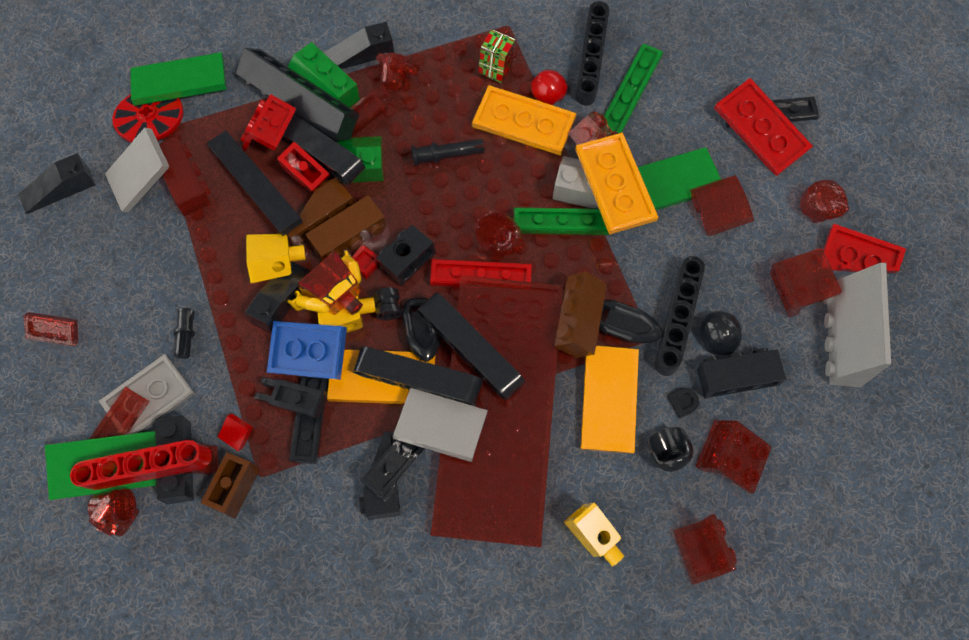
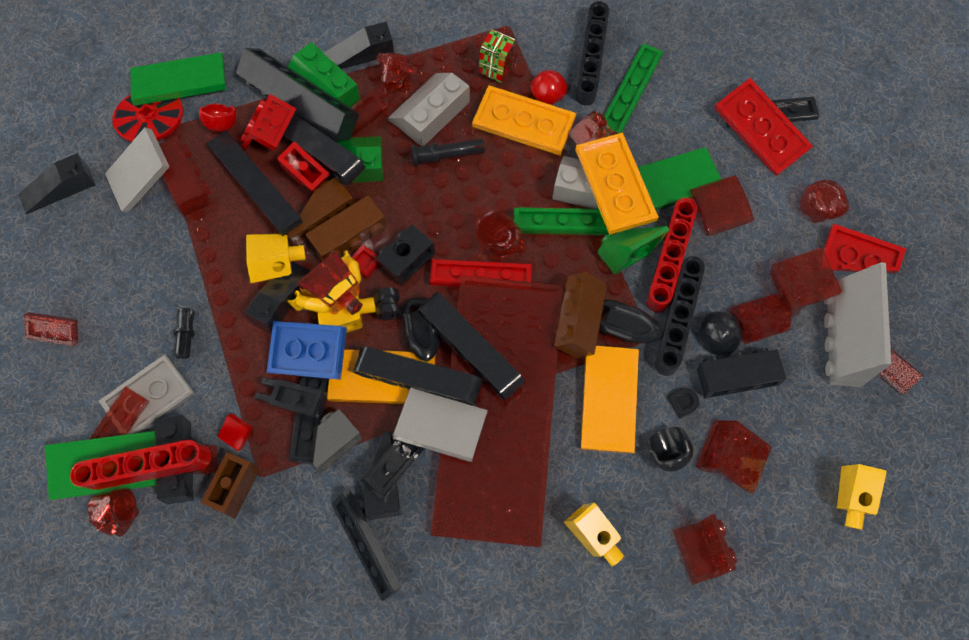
(217, 117): none -> red hair
(334, 438): none -> dark grey slope
(366, 545): none -> black tile
(431, 107): none -> light grey slope
(630, 246): none -> green slope
(677, 246): none -> red beam
(762, 318): none -> clear red bracket
(860, 493): none -> yellow torso
(901, 373): none -> clear red plate

